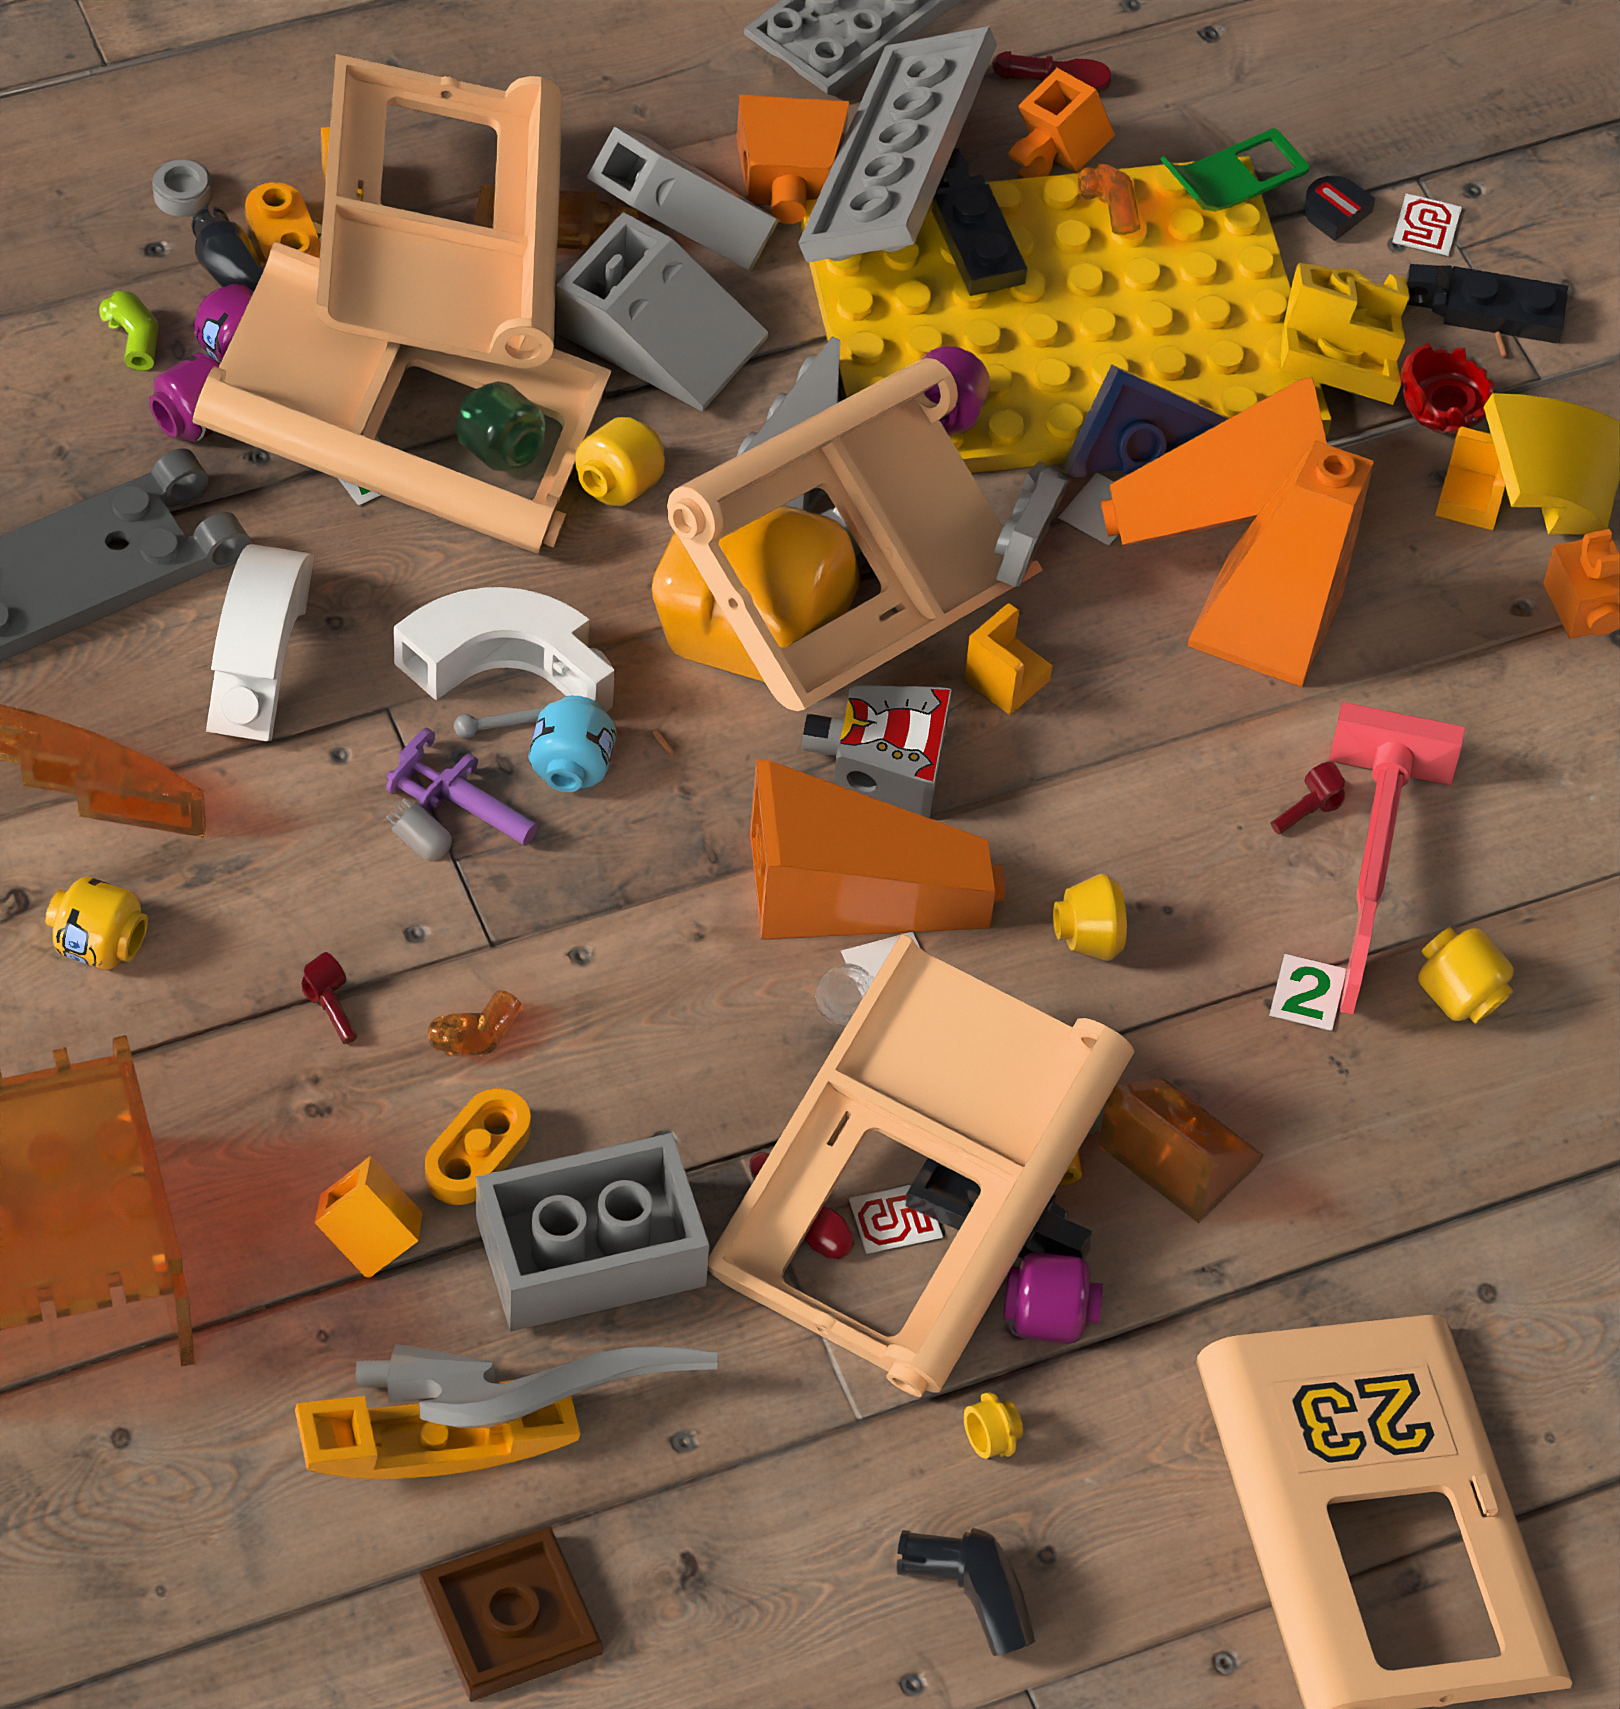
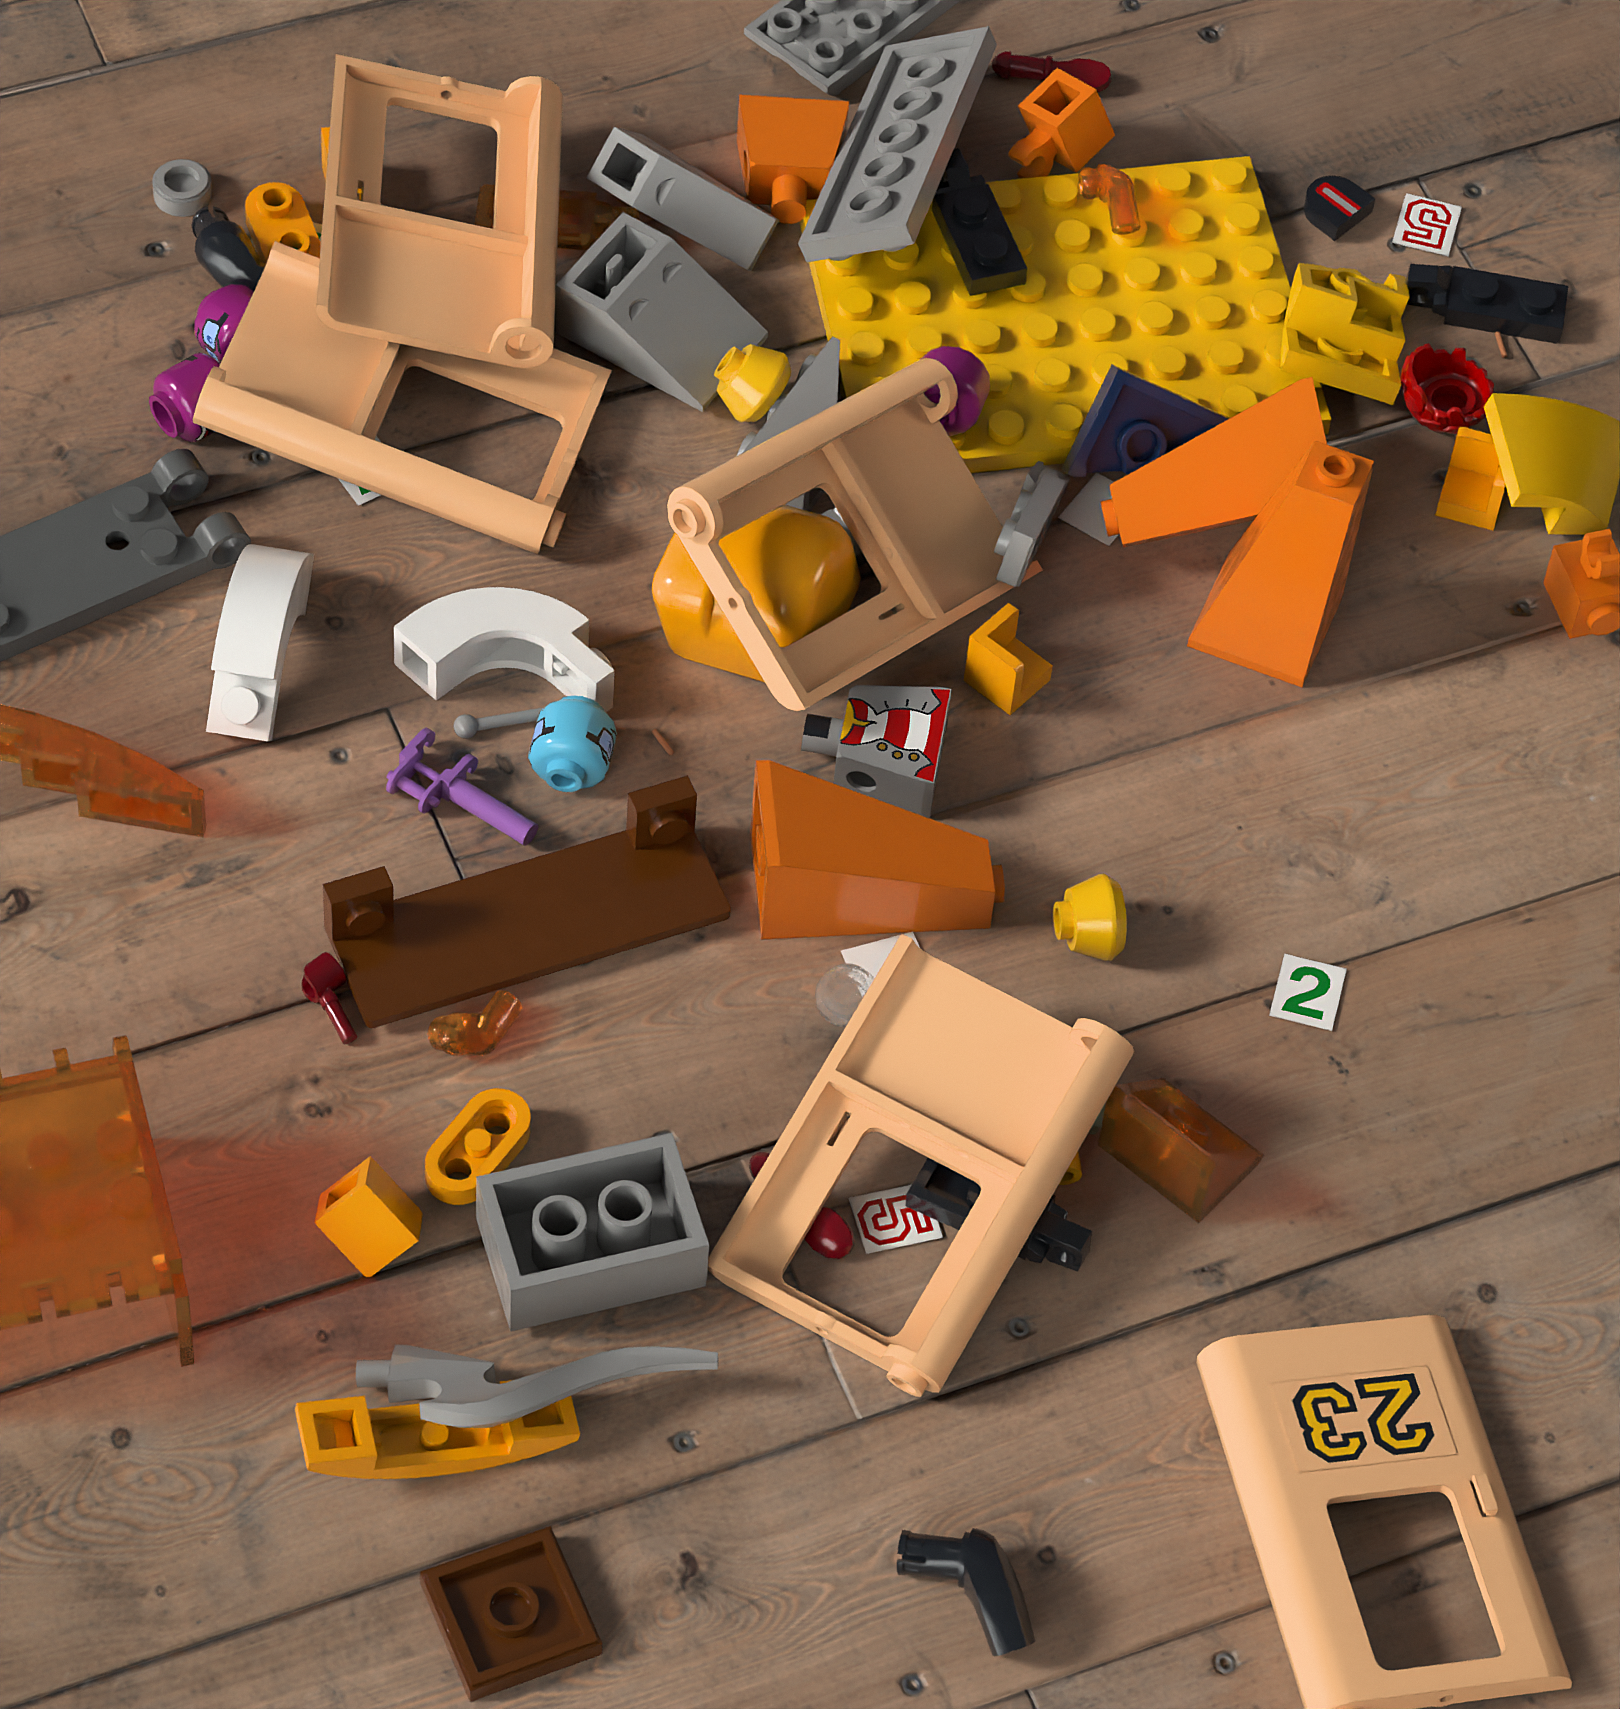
(97, 923): yellow head -> none
(142, 327): lime arm -> none
(421, 832): light grey piece -> none
(501, 426): clear green head -> none
(526, 915): none -> reddish brown bracket
(620, 461): yellow head -> none
(752, 380): none -> yellow cone
(993, 1426): yellow plate -> none
(1052, 1297): magenta head -> none
(1225, 181): green piece -> none
(1326, 793): dark red hand -> none
(1395, 750): coral piece -> none
(1466, 974): yellow head -> none

